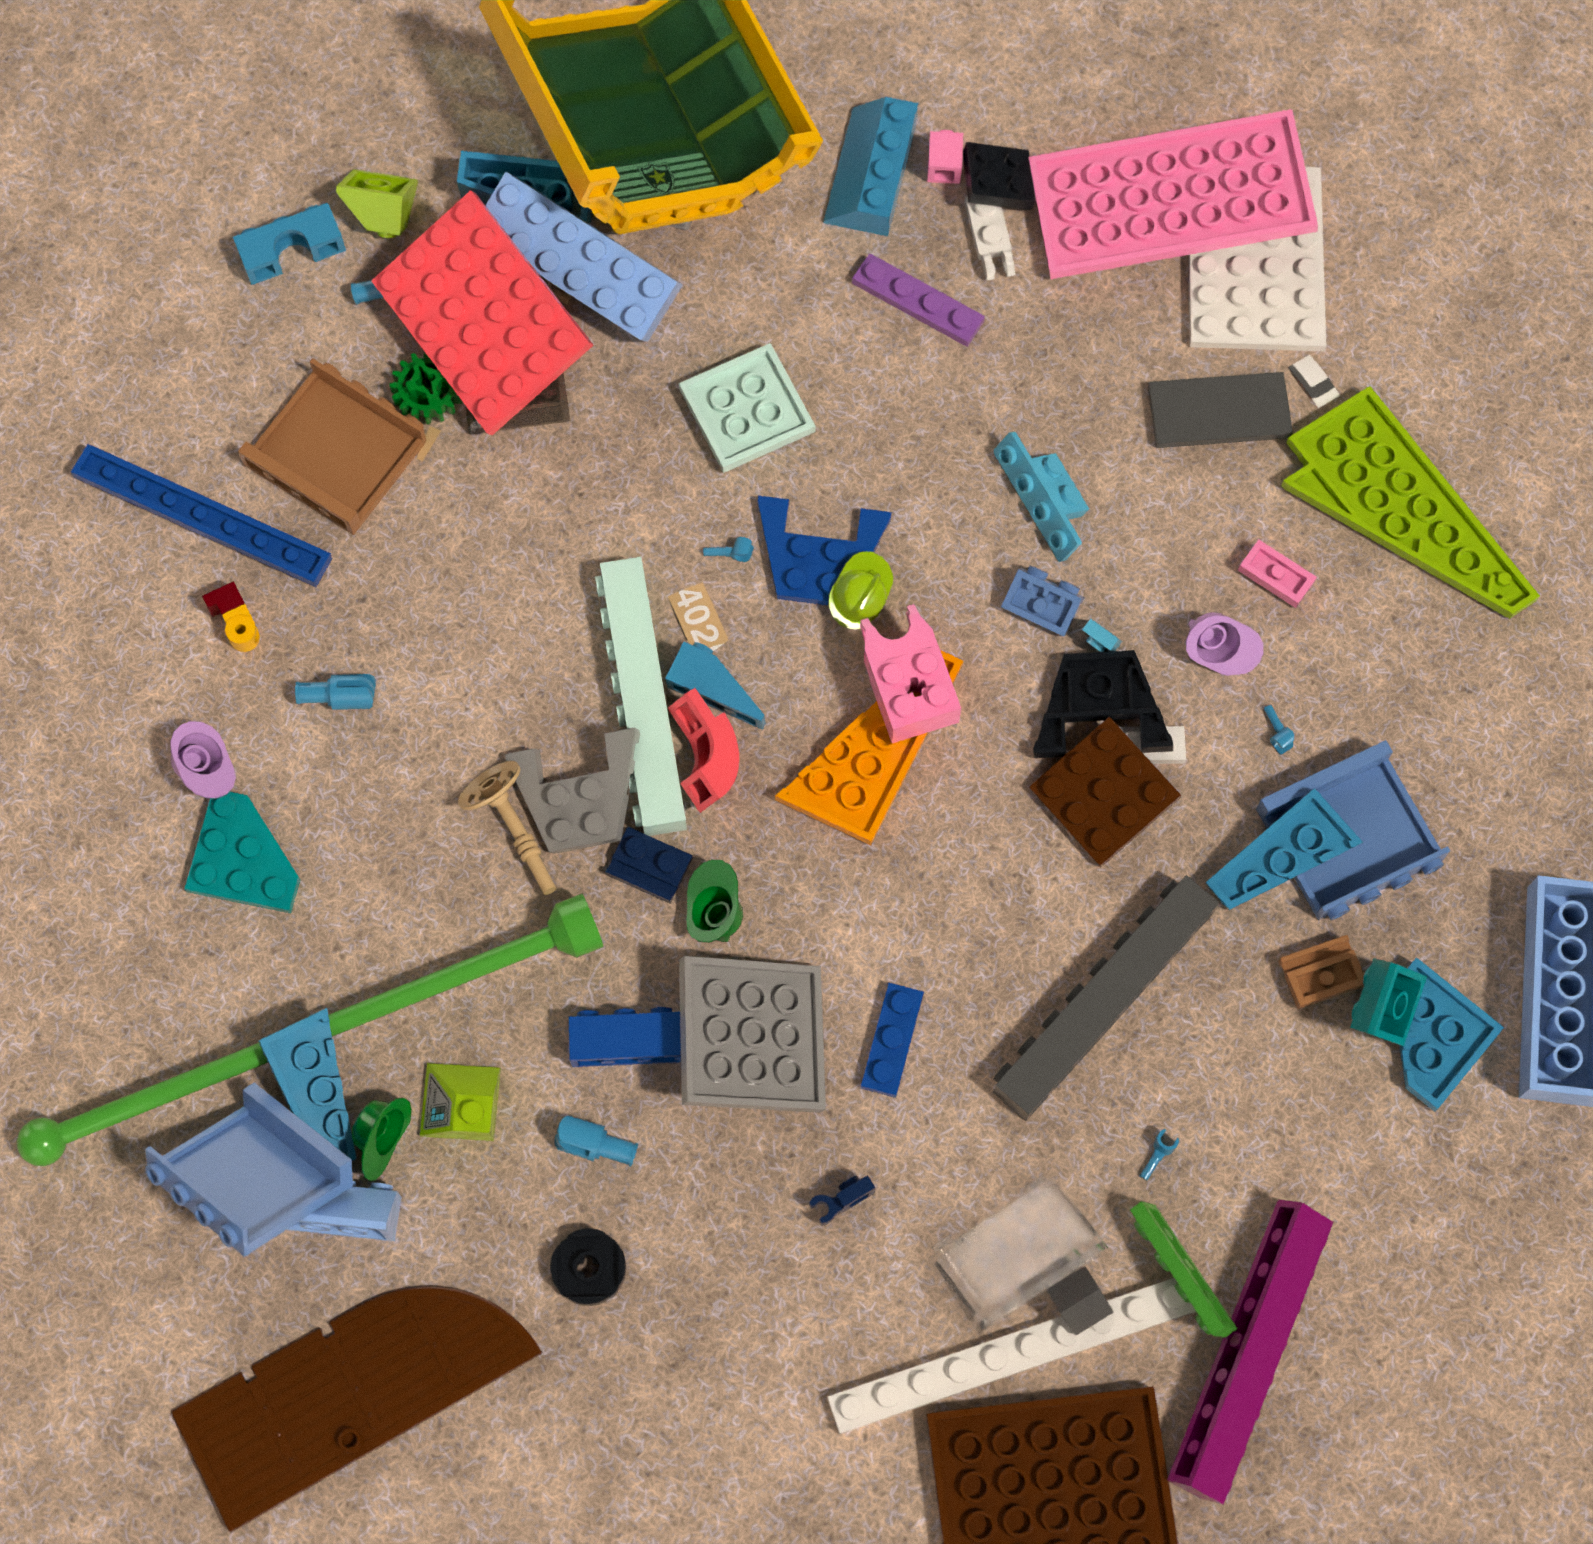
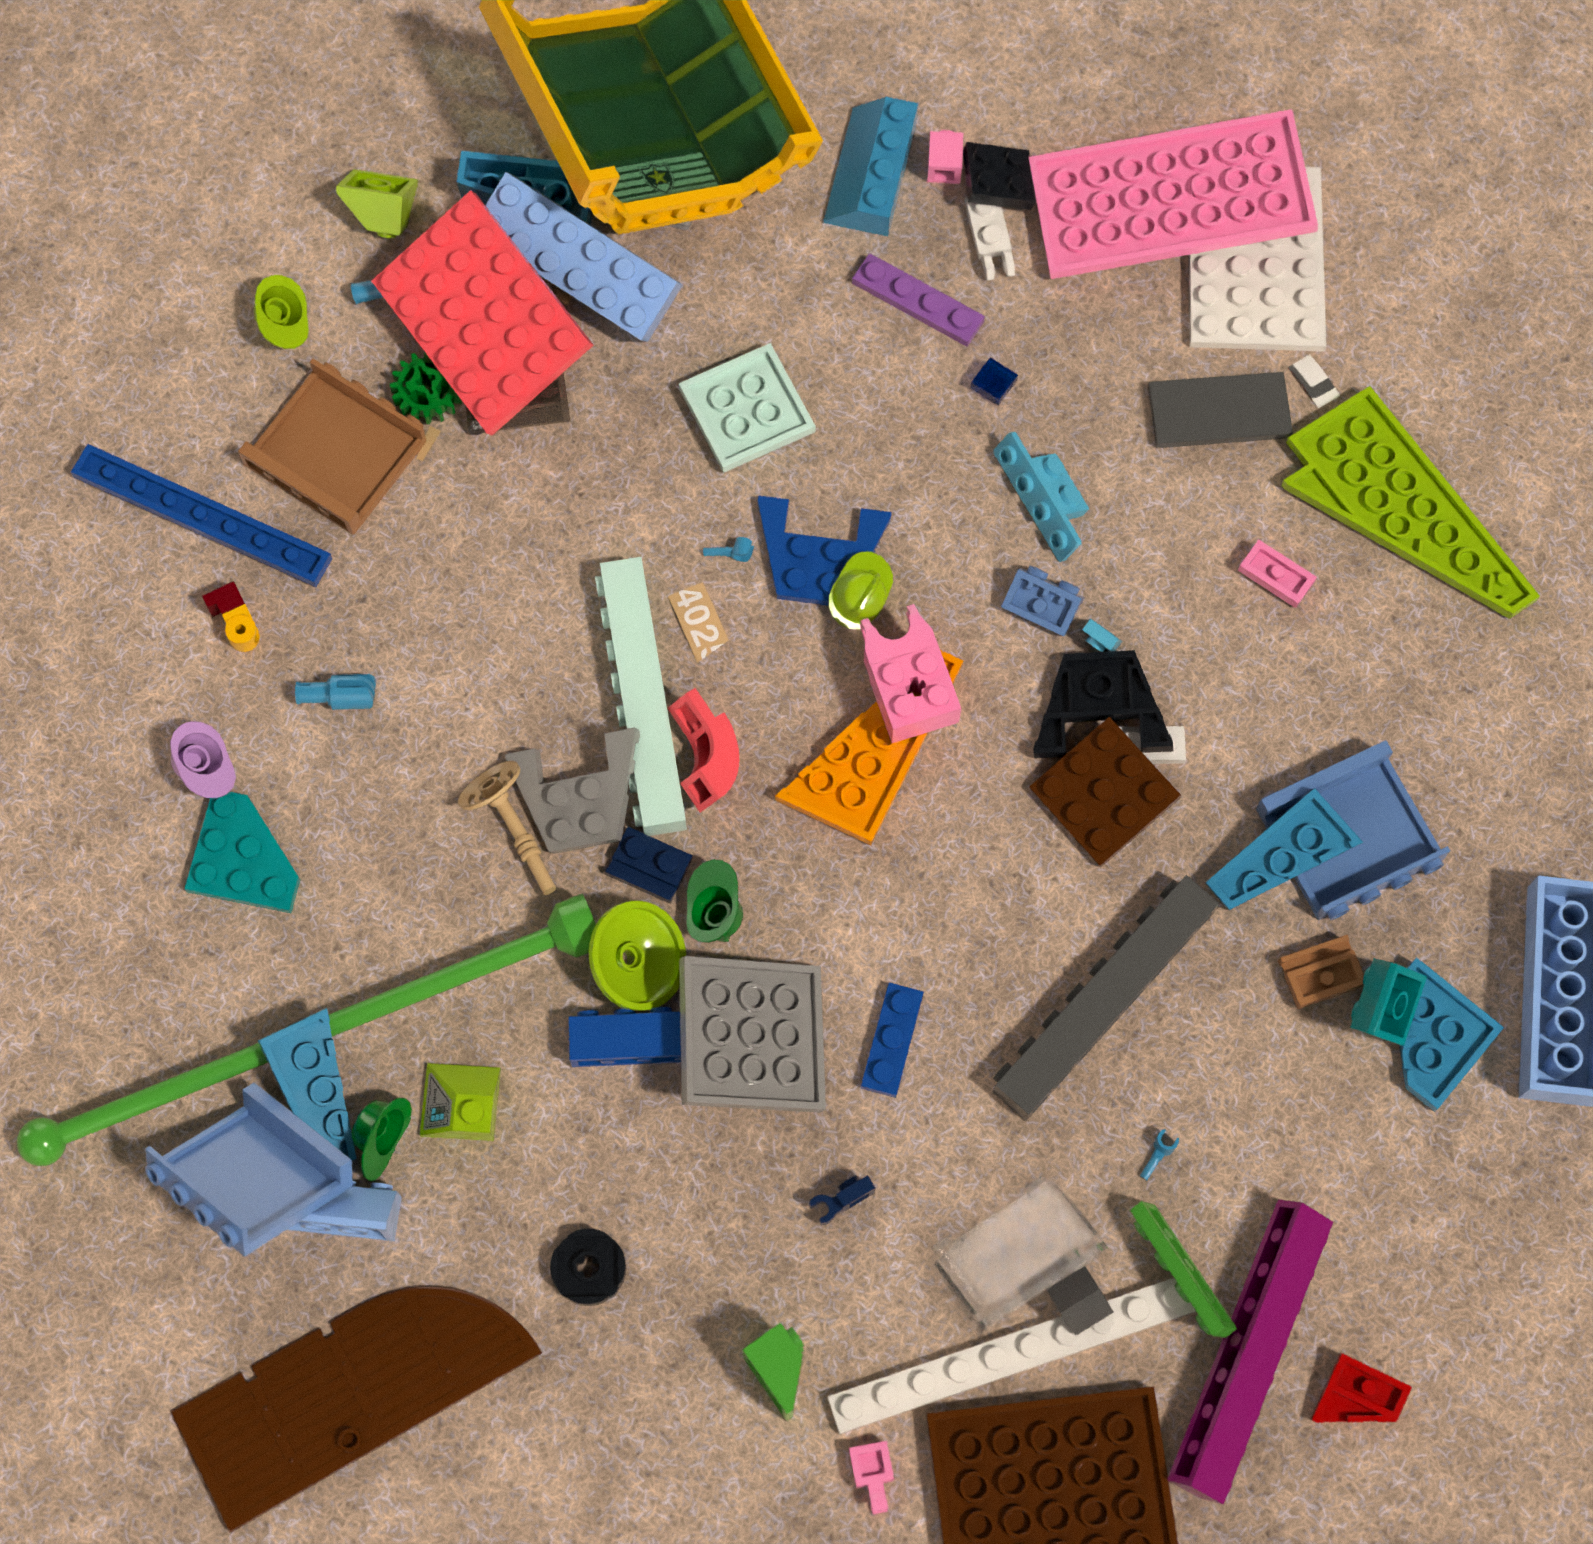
(262, 246): dark azure arch -> none
(281, 312): none -> lime piece
(591, 1141): dark azure arm -> none
(652, 952): none -> lime dish
(702, 670): dark azure slope -> none
(777, 1365): none -> bright green slope
(871, 1469): none -> bright pink plate
(994, 381): none -> clear blue plate
(1223, 644): lavender piece -> none
(1284, 738): dark azure hand -> none
(1360, 1394): none -> red wing

